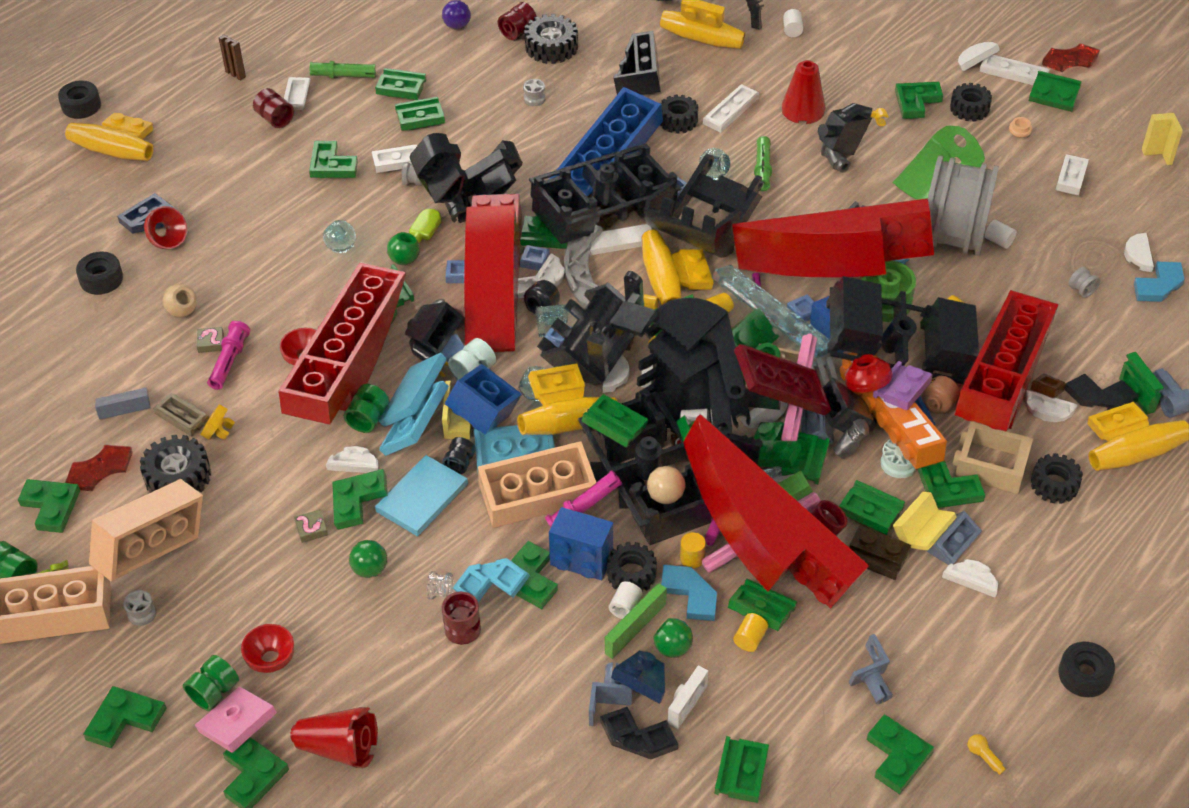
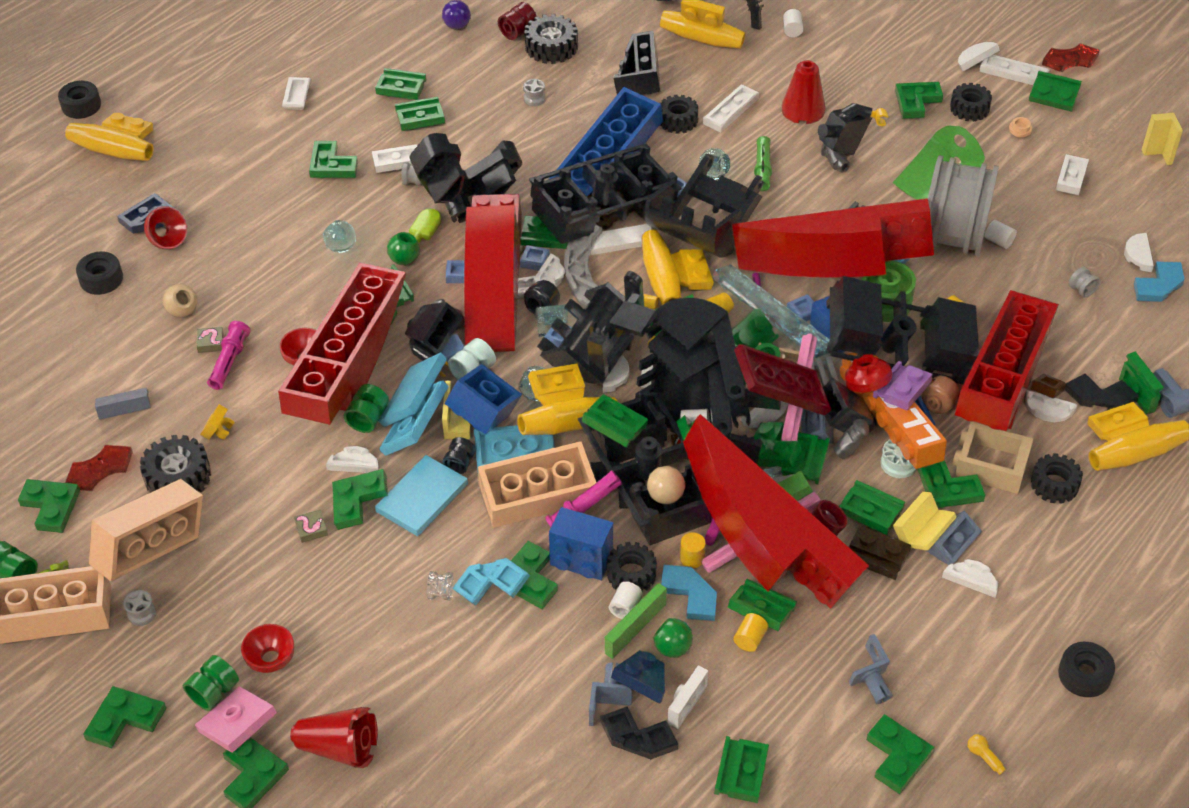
(178, 417): dark tan tile -> none
(232, 57): reddish brown tile -> none
(273, 108): dark red wheel -> none
(342, 69): bright green pin -> none
(368, 558): green piece -> none
(461, 618): dark red wheel -> none

